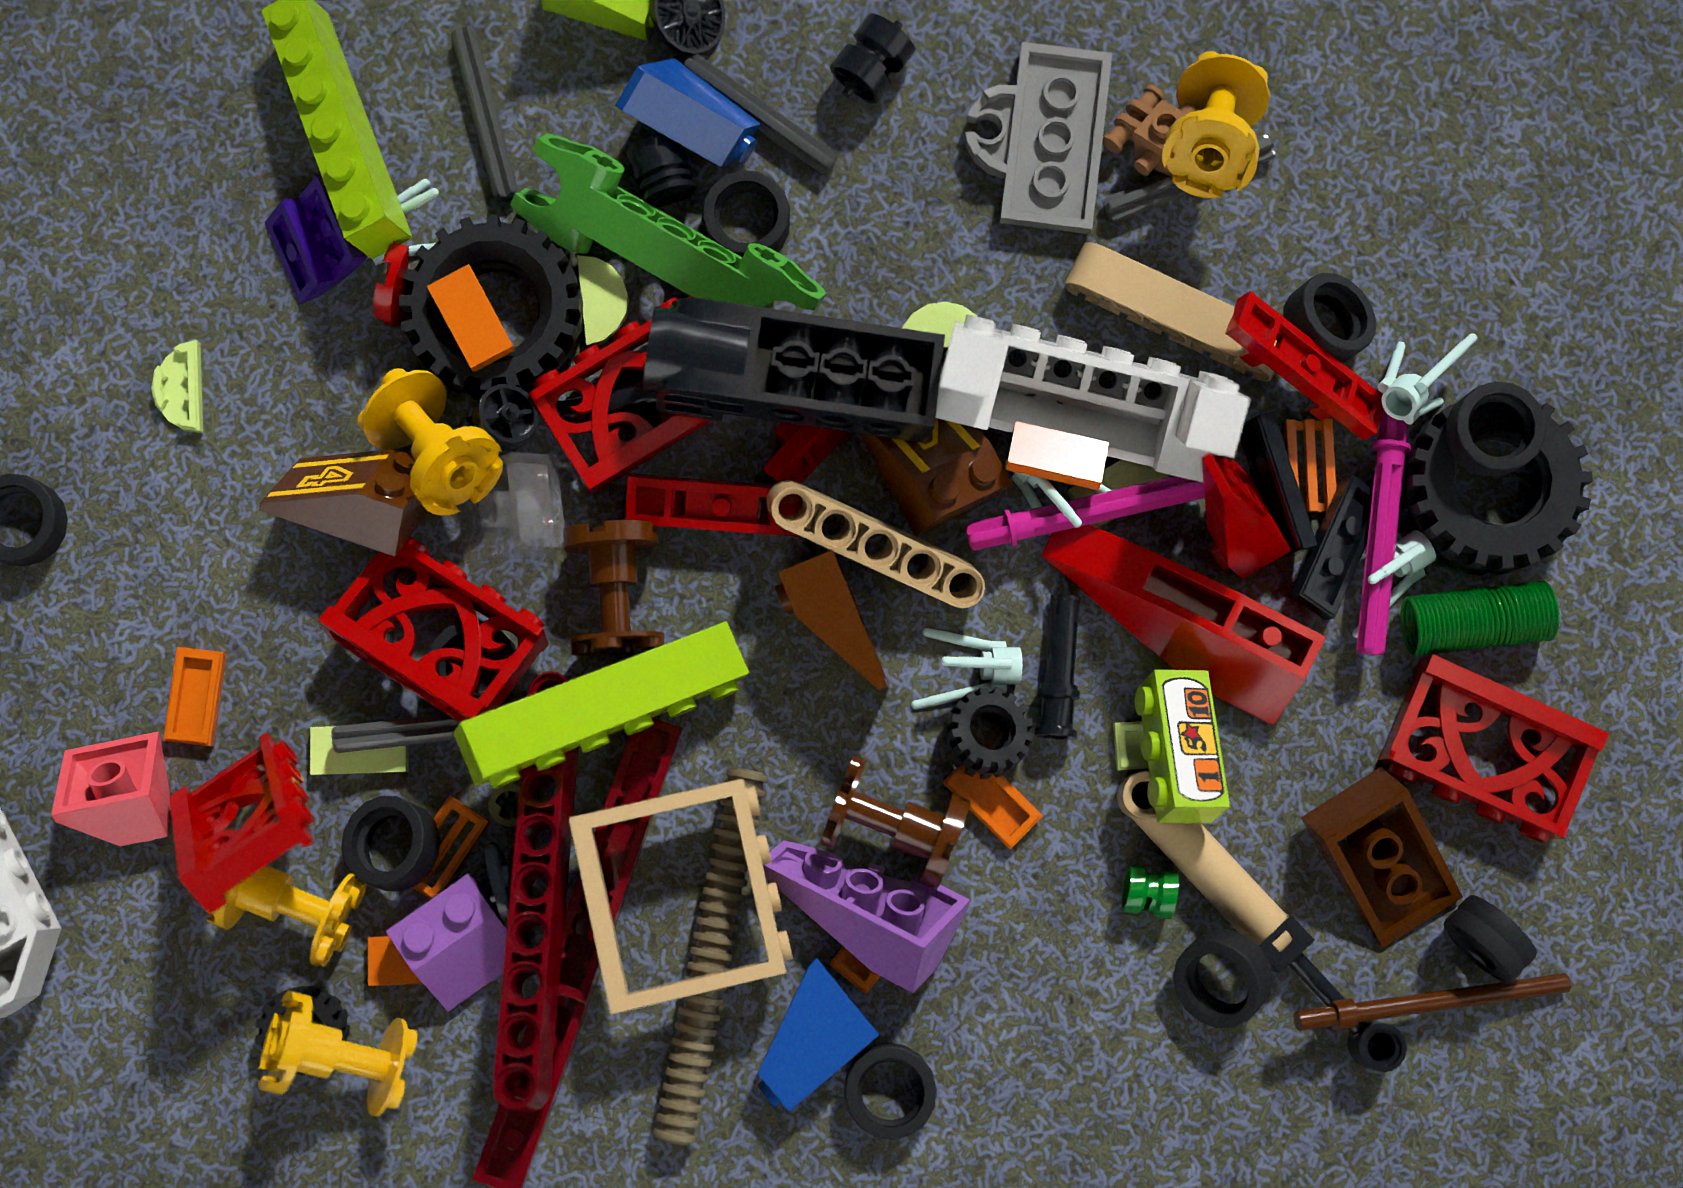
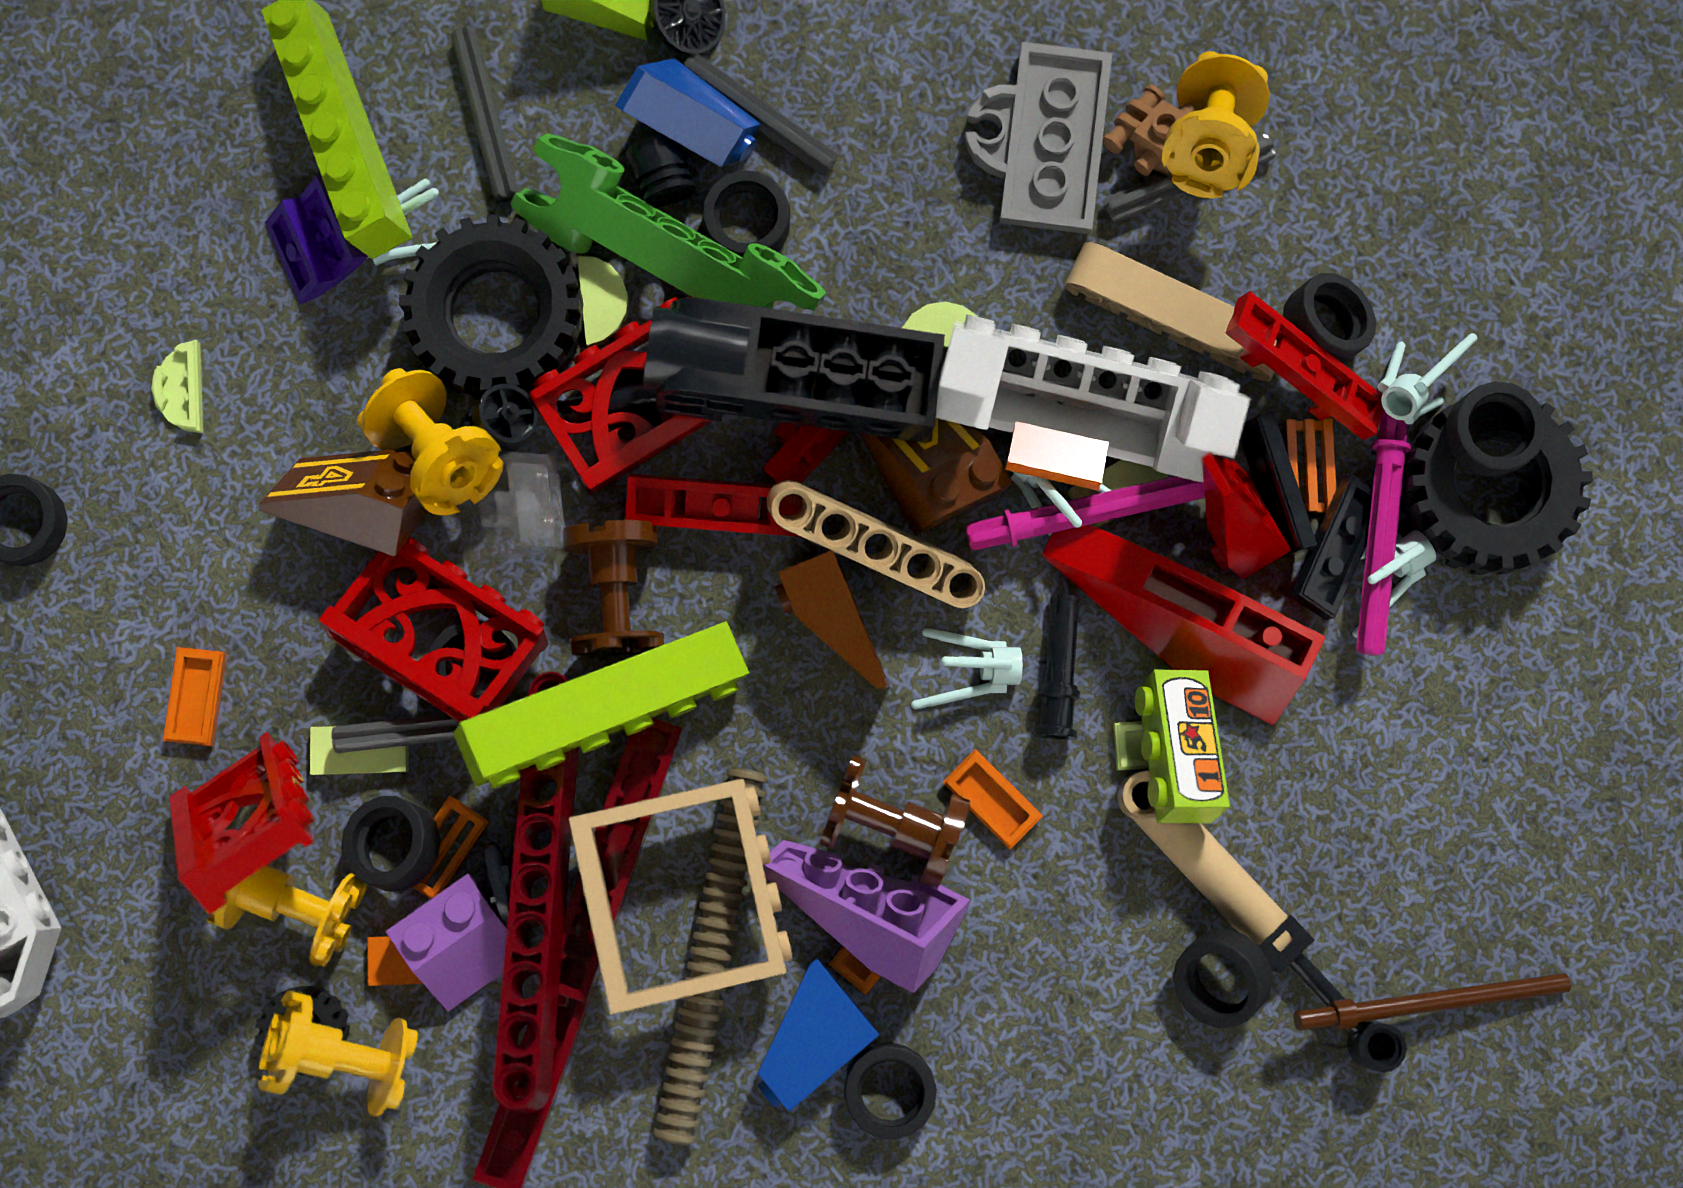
(115, 790): coral slope -> none
(387, 296): red tile -> none
(471, 318): orange tile -> none
(496, 809): olive bush -> none
(878, 51): black wheel -> none
(1005, 714): black tyre -> none
(1150, 892): green wheel -> none
(1383, 855): reddish brown slope -> none
(1467, 620): green piece -> none
(1490, 939): black tyre -> none
(1555, 736): red fence -> none

